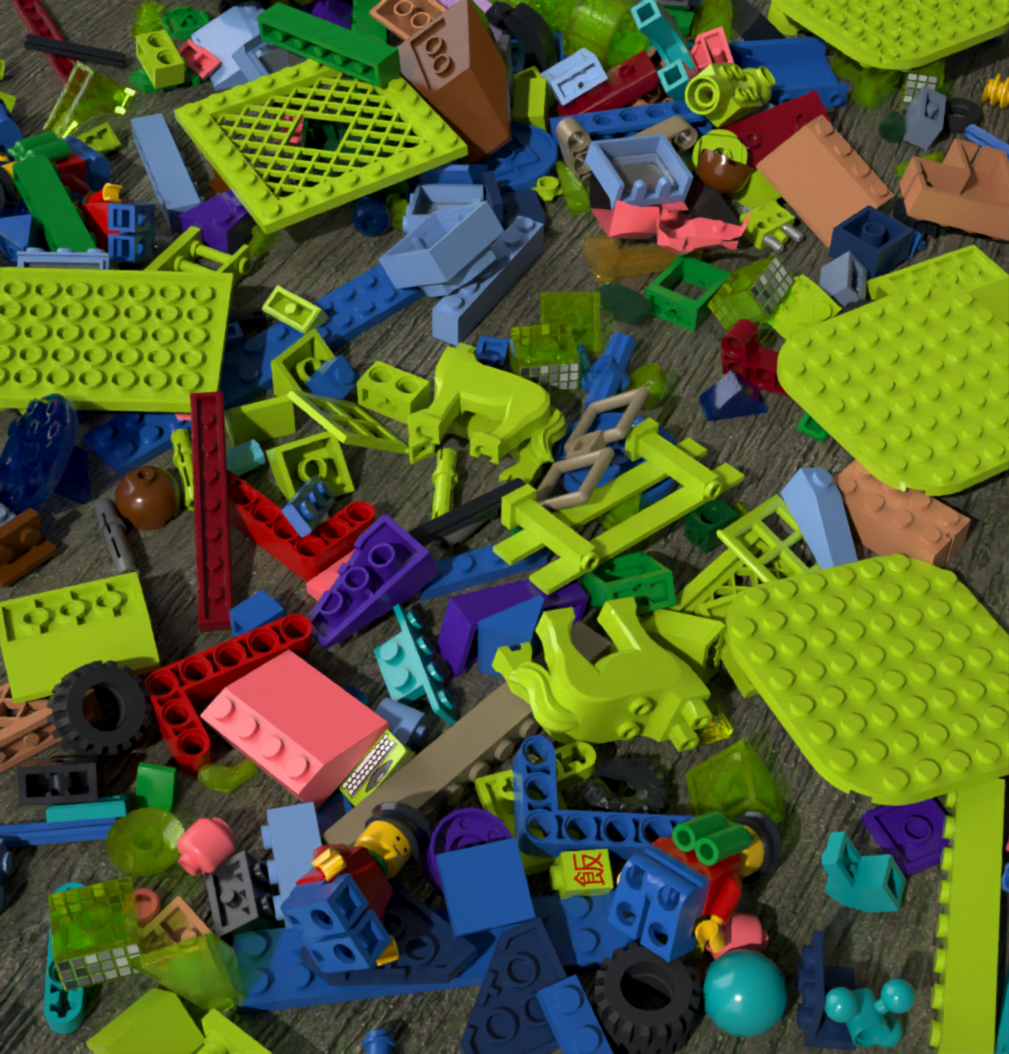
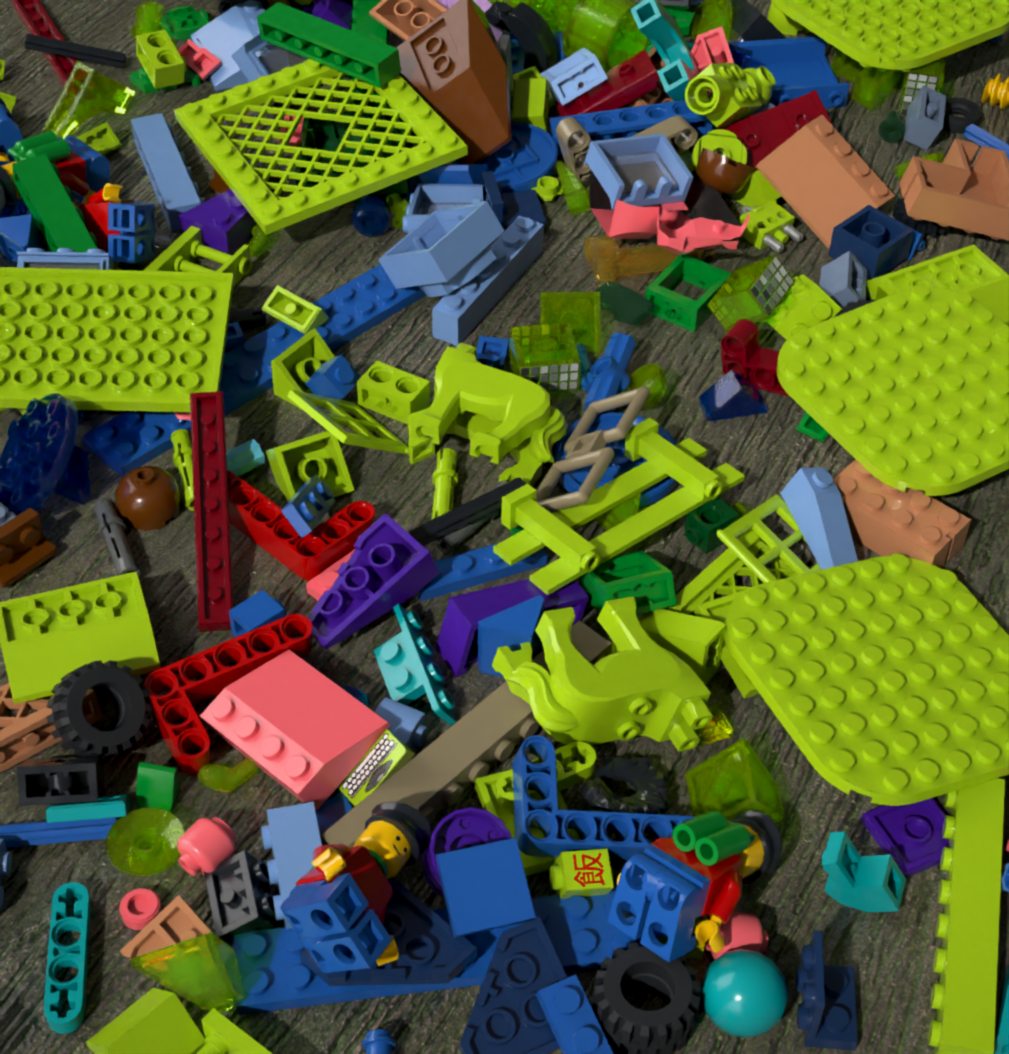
(96, 932): clear neon green brick -> none
(260, 420): lime slope -> none
(867, 1016): teal piece -> none

